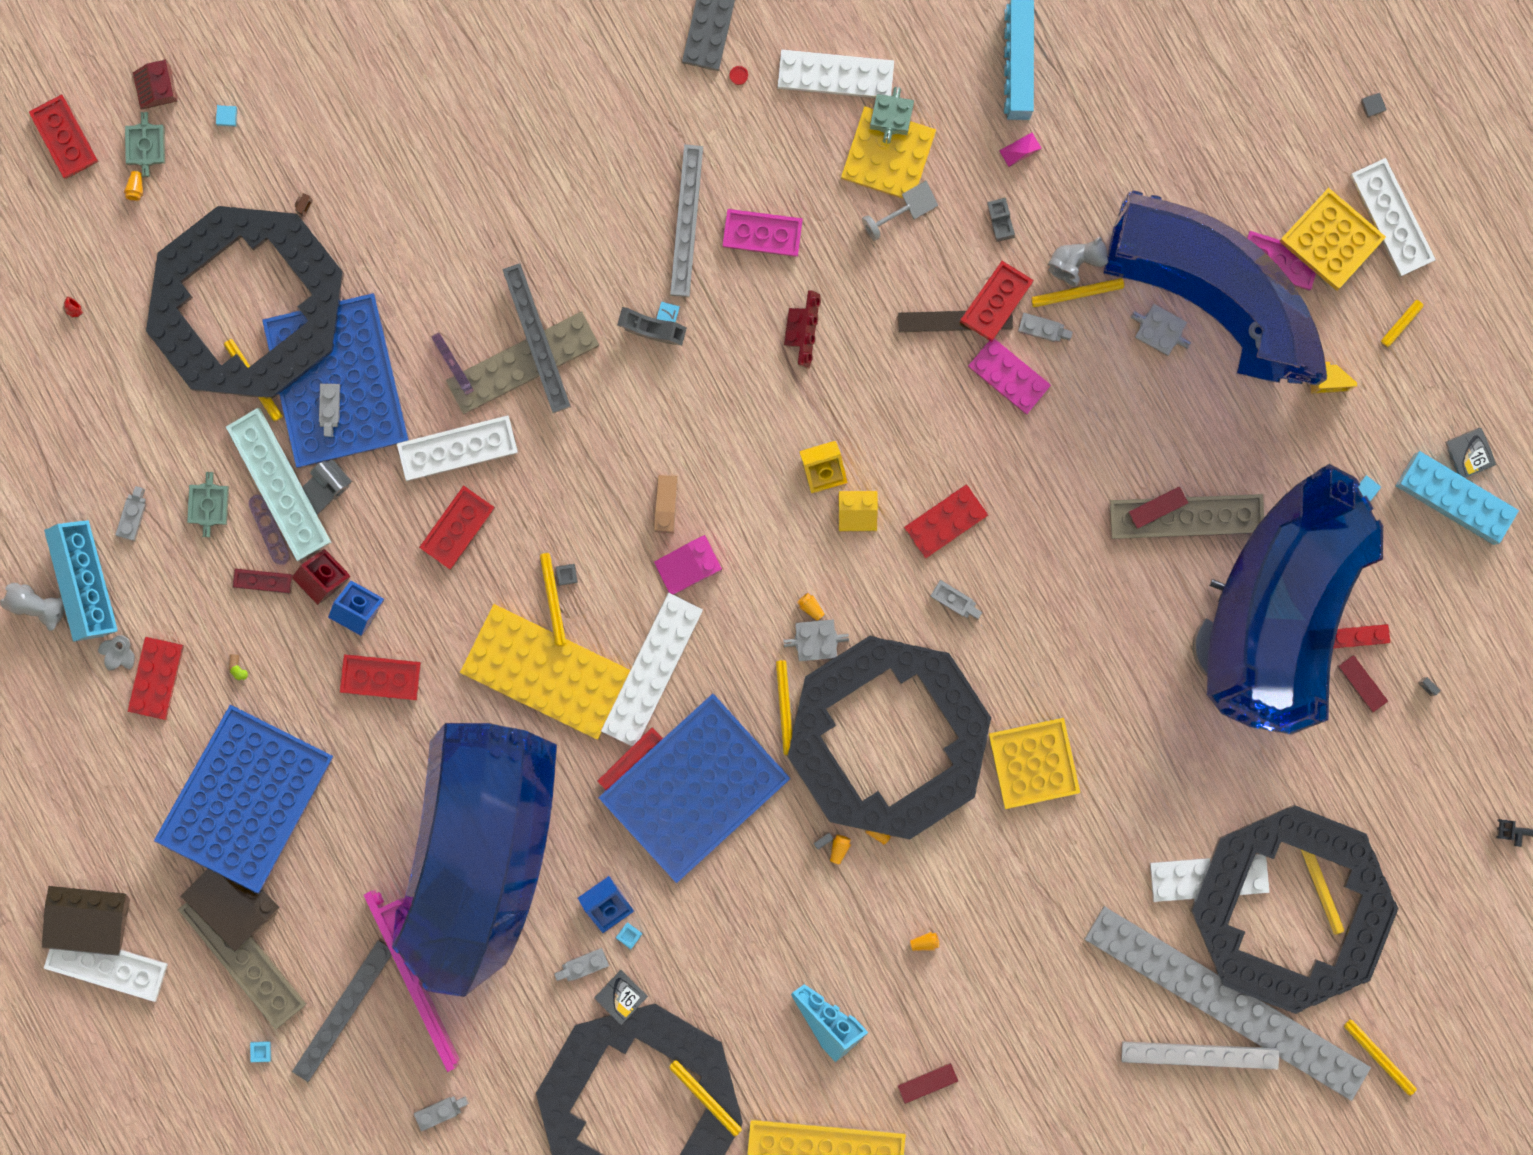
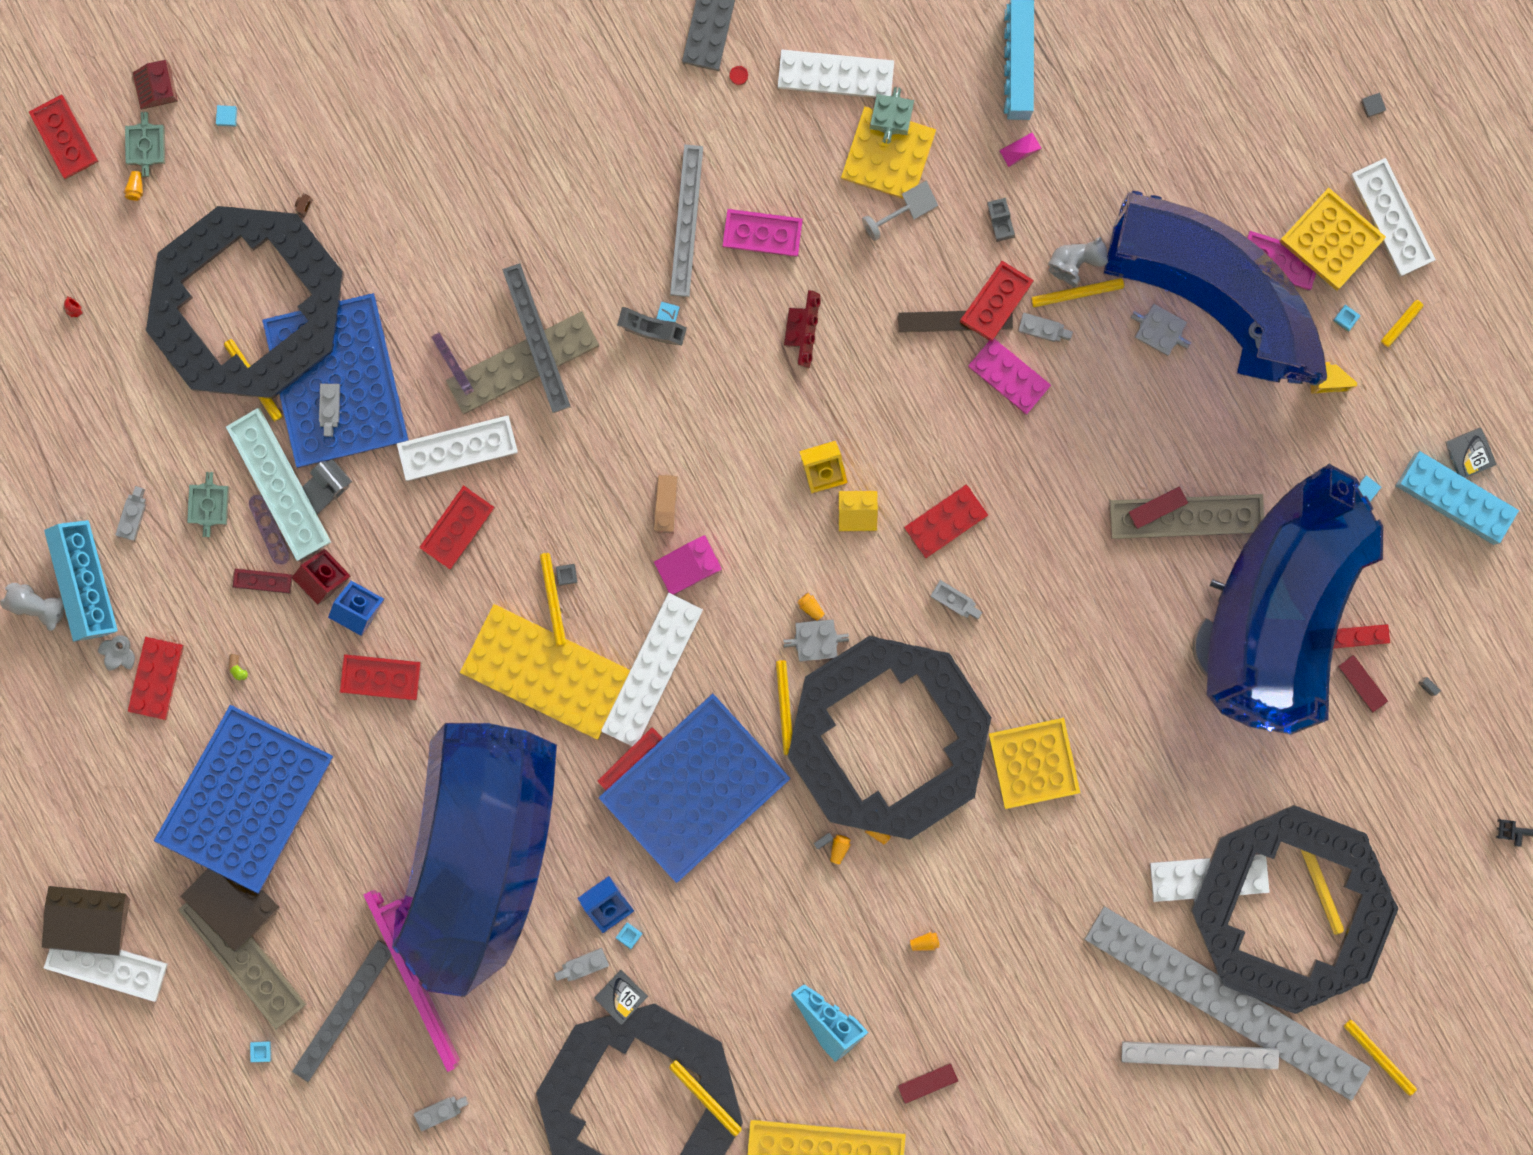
(1346, 318): none -> medium azure tile

